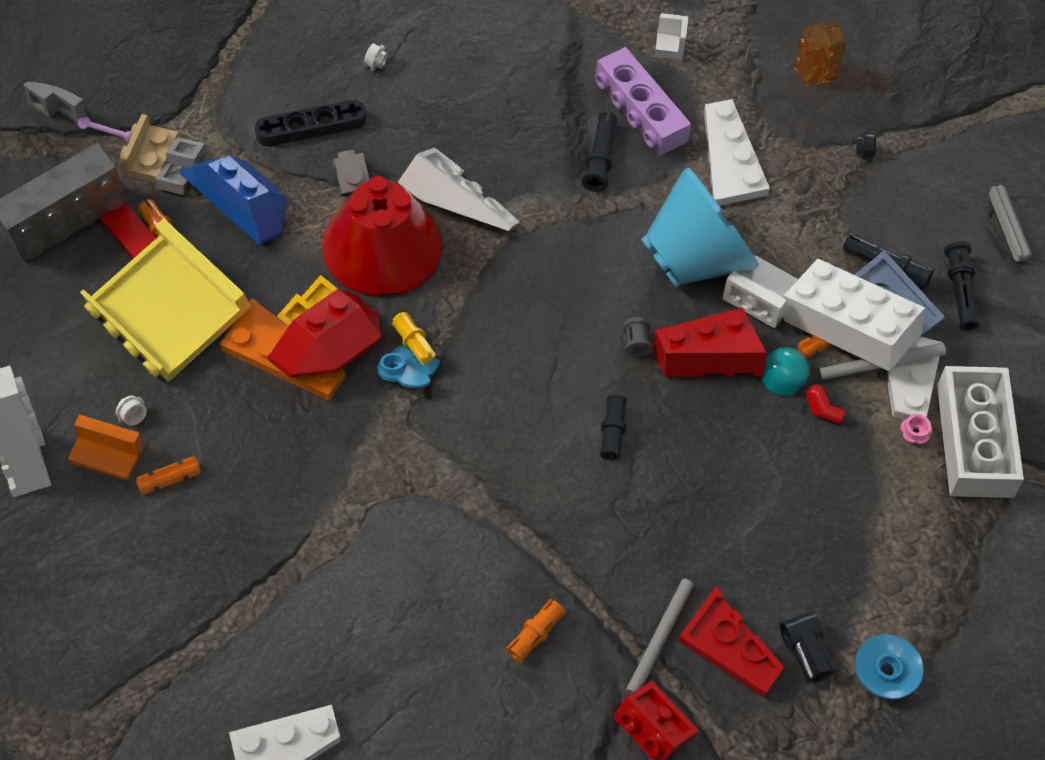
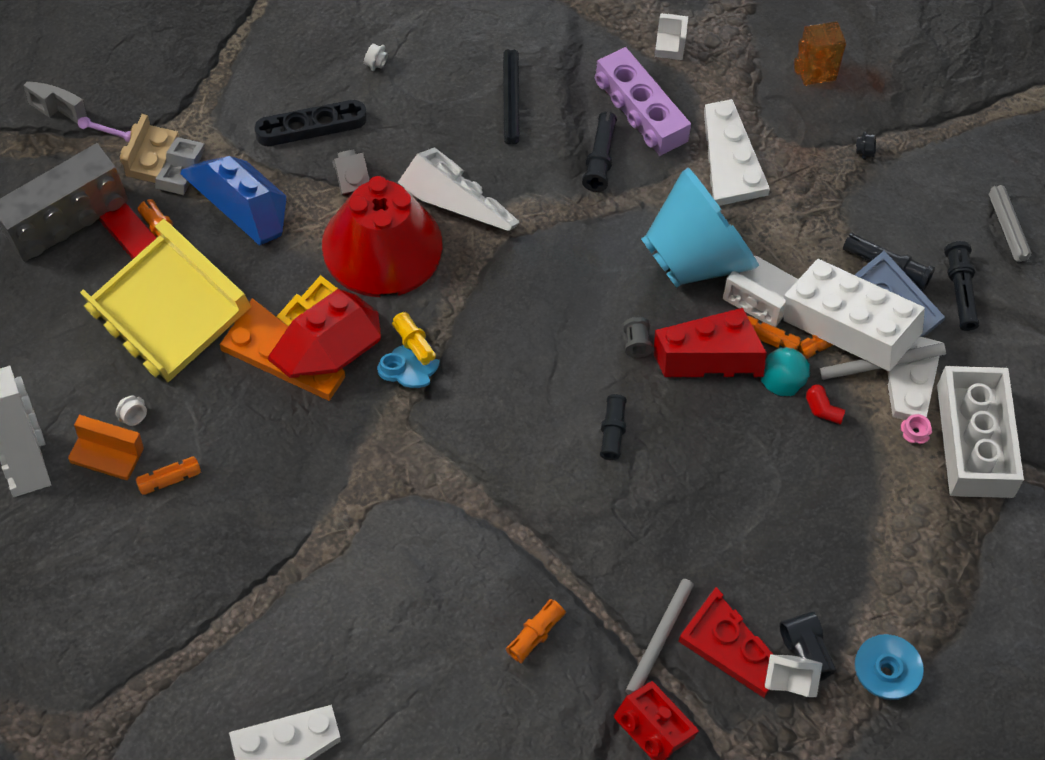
(511, 96): none -> black axle
(774, 335): none -> orange axle
(793, 675): none -> white panel

